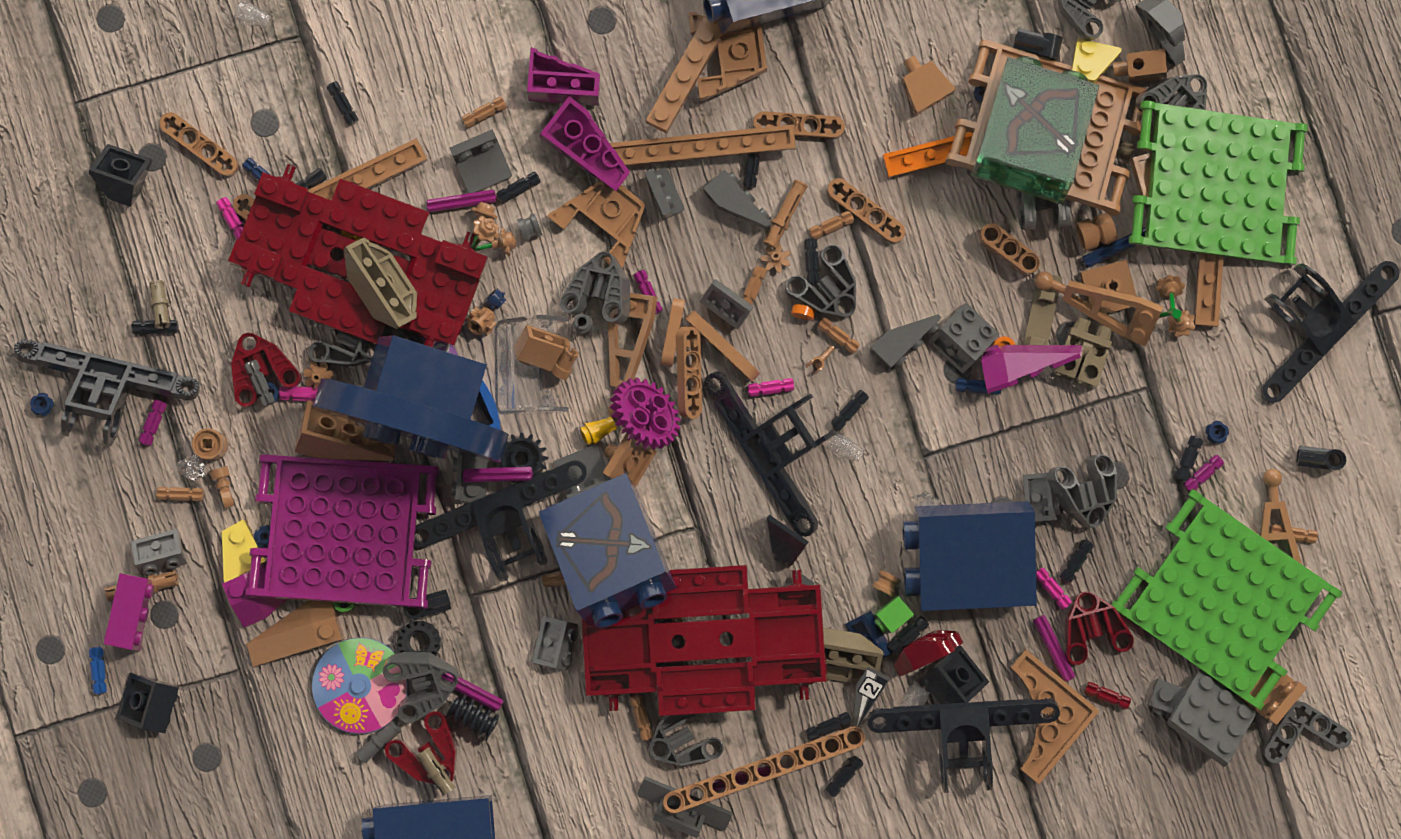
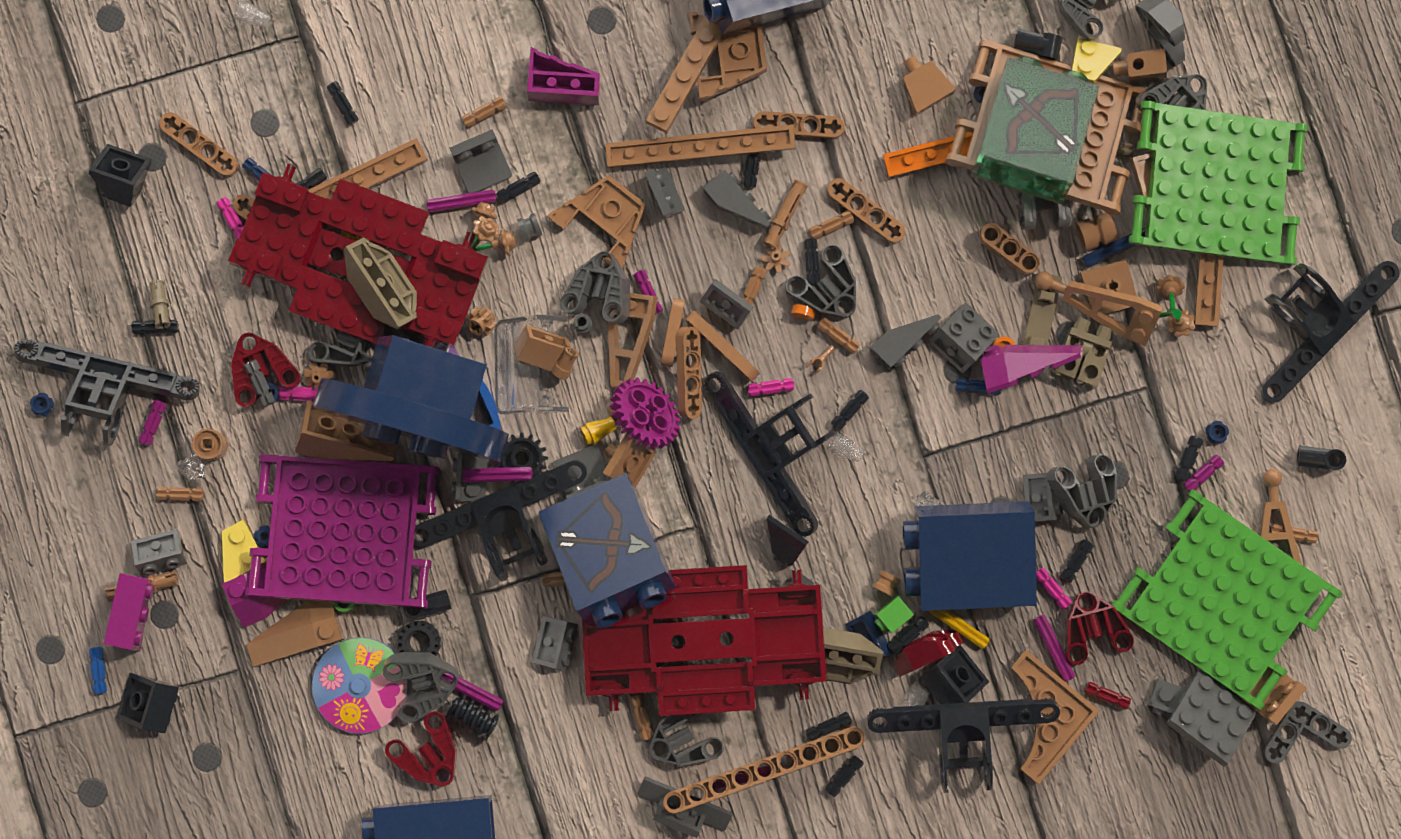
(220, 475): medium nougat piece -> none
(379, 741): dark grey pin -> none
(436, 771): dark tan pin -> none
(495, 299): dark blue plate -> none
(584, 143): magenta wedge -> none
(867, 692): sticker -> none
(961, 627): none -> yellow axle

